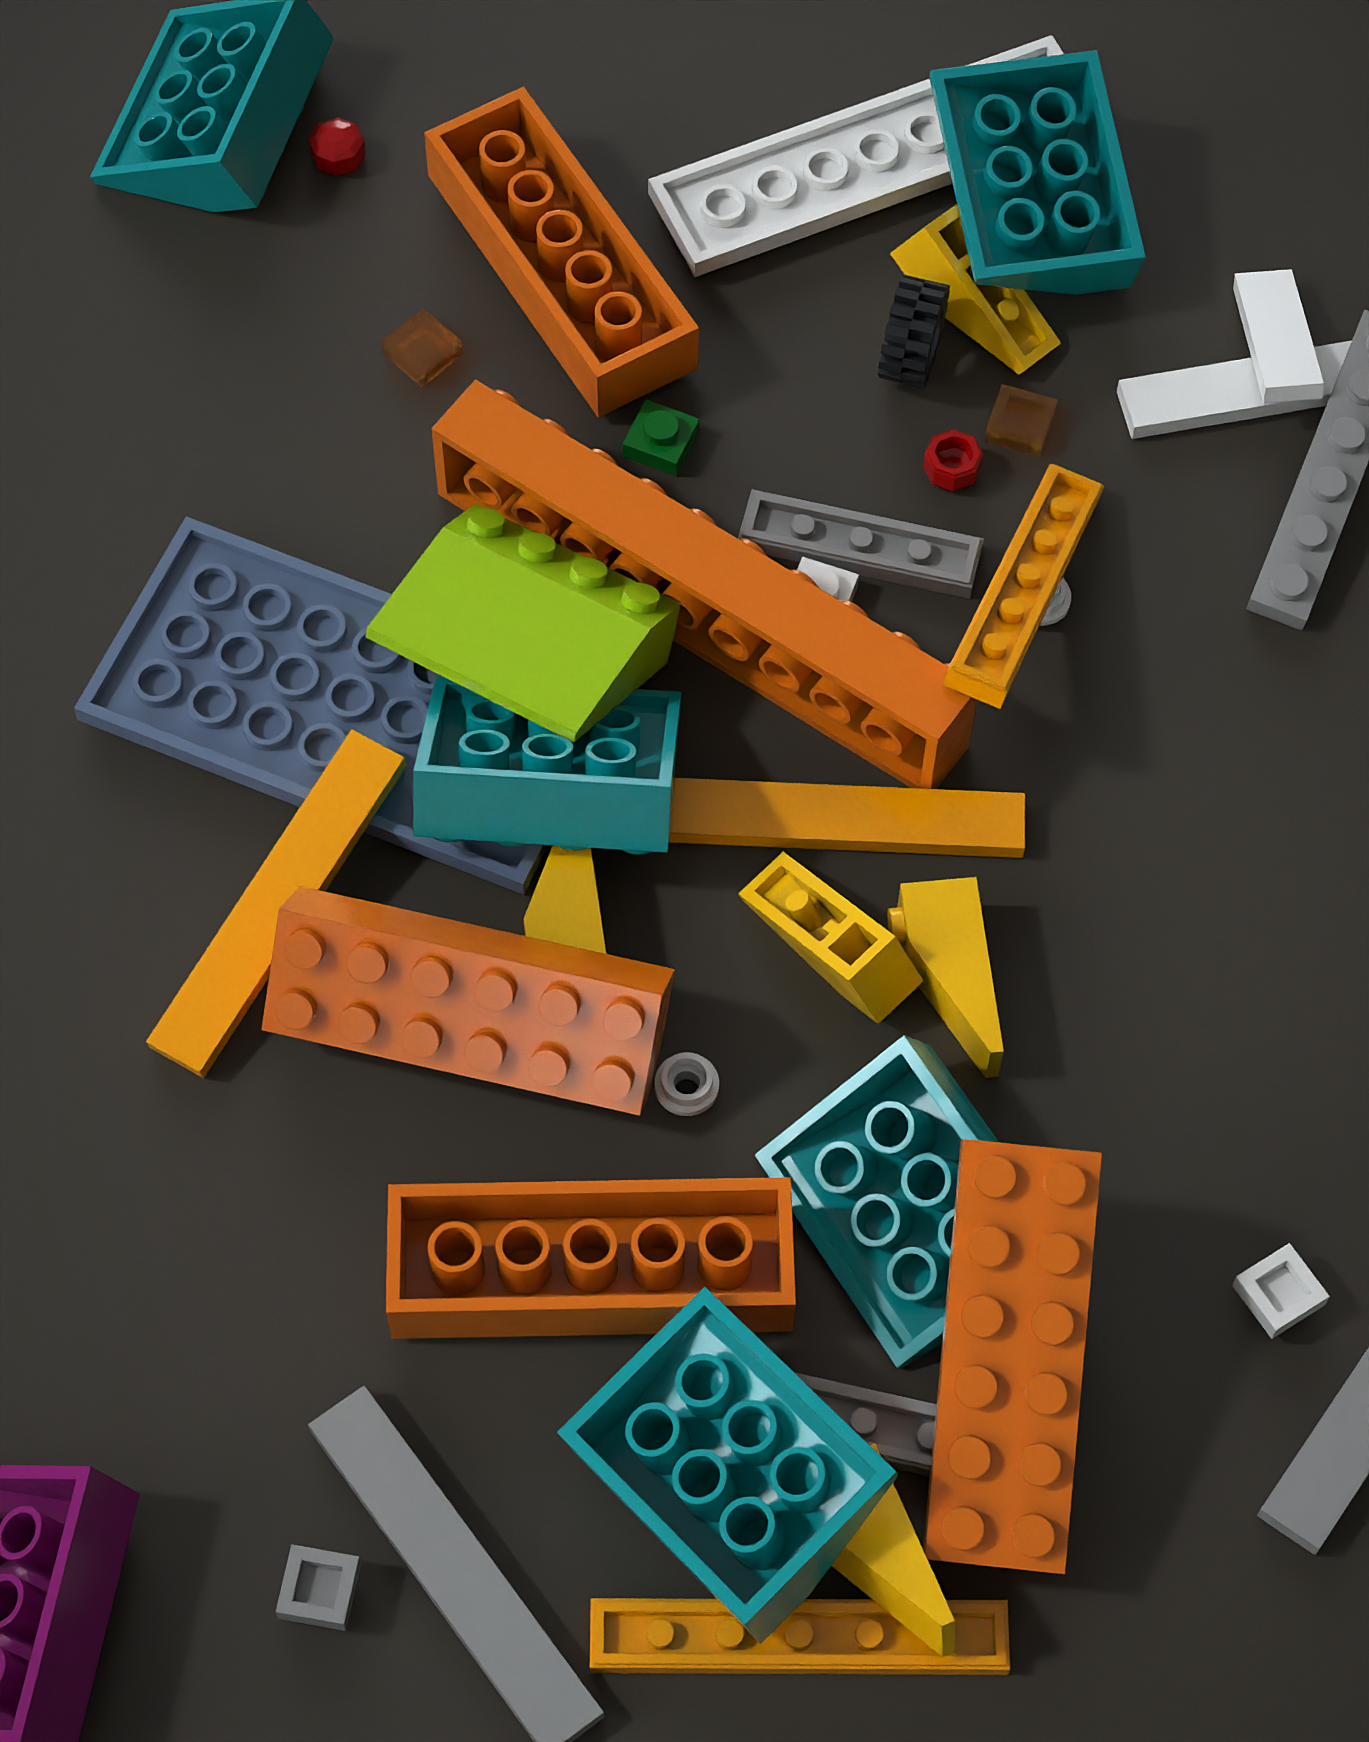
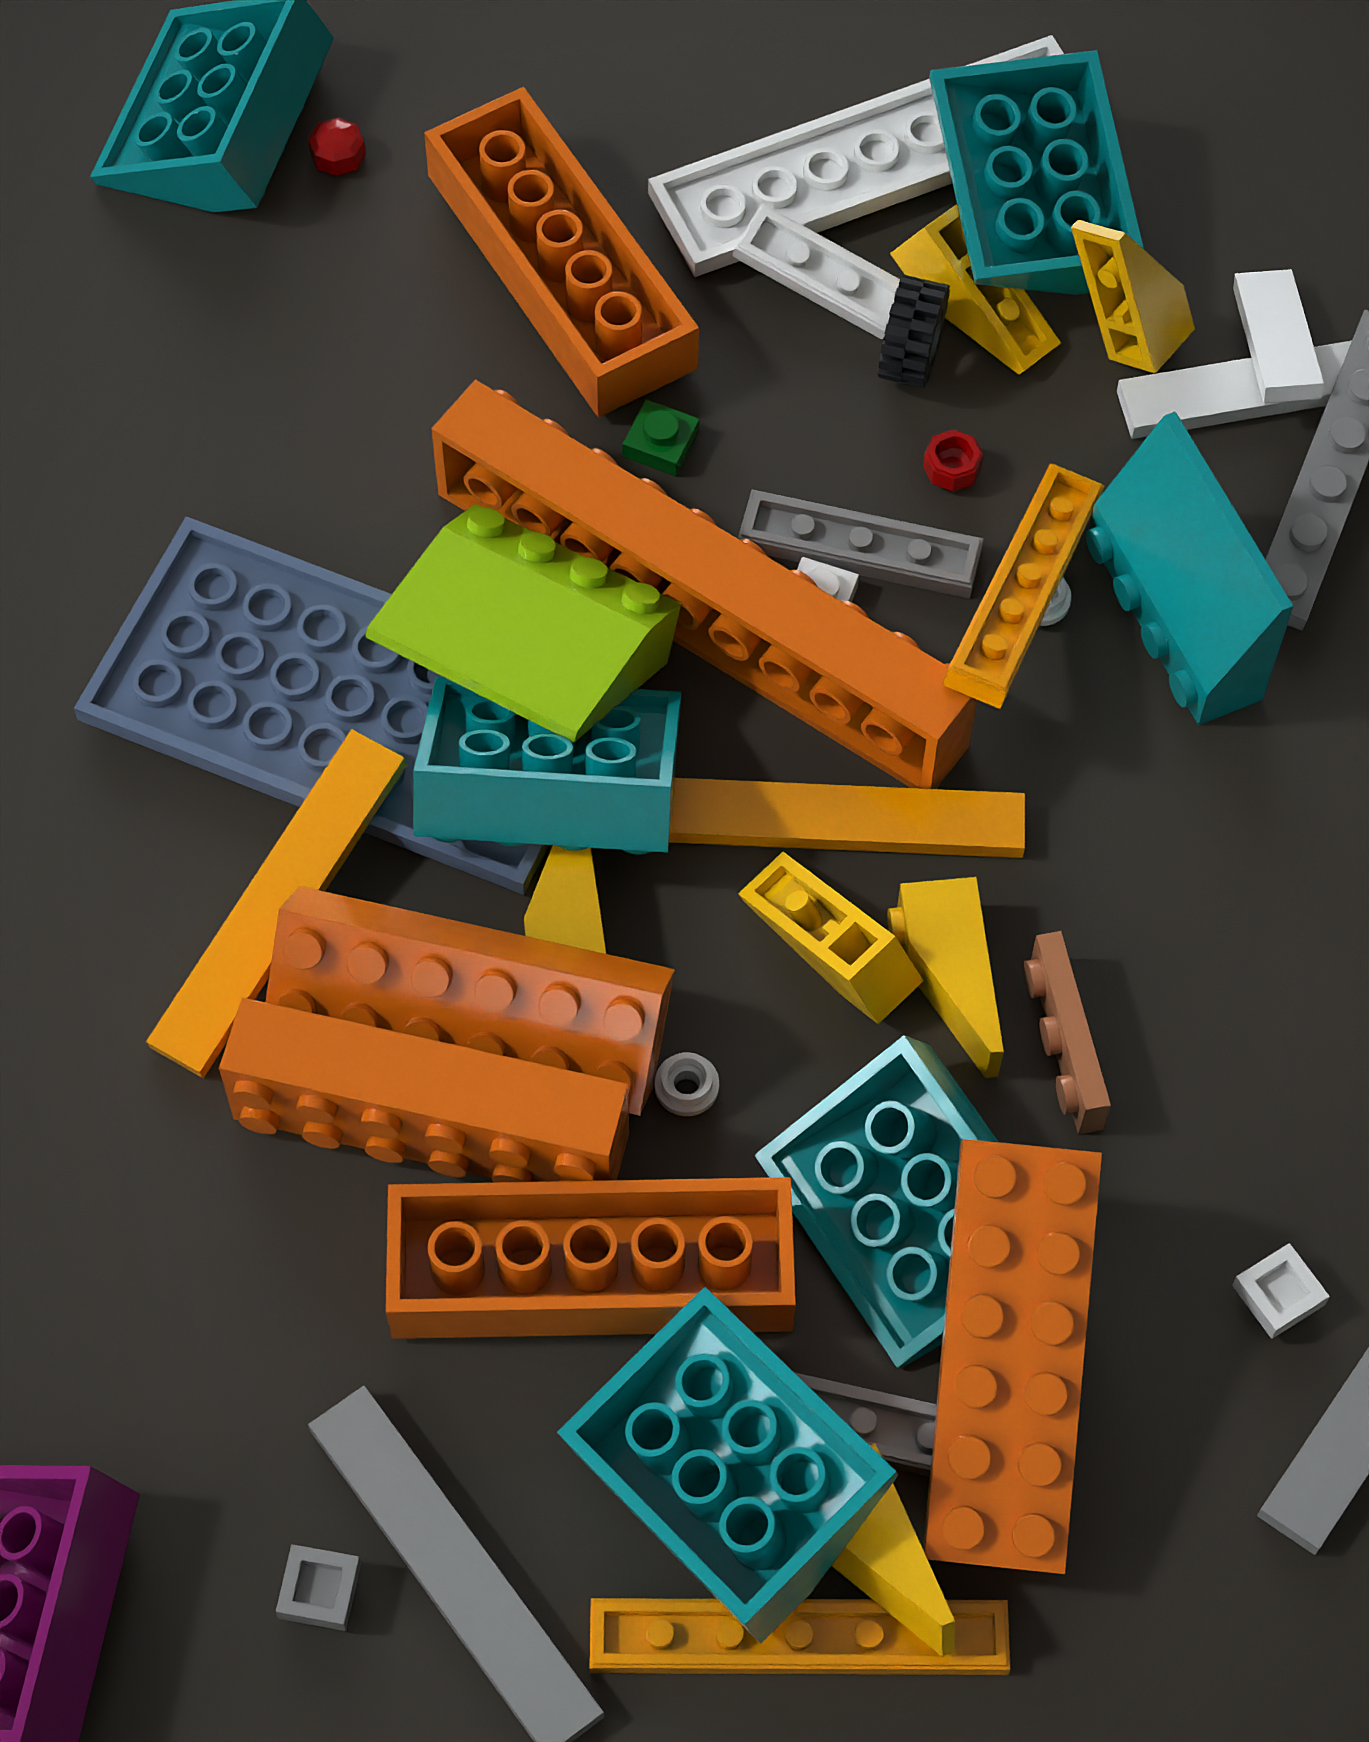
(420, 1099): none -> orange brick
(422, 347): clear orange tile -> none
(818, 269): none -> white tile
(1021, 420): clear orange tile -> none
(1067, 1033): none -> nougat plate
(1134, 298): none -> yellow slope
(1190, 575): none -> teal slope

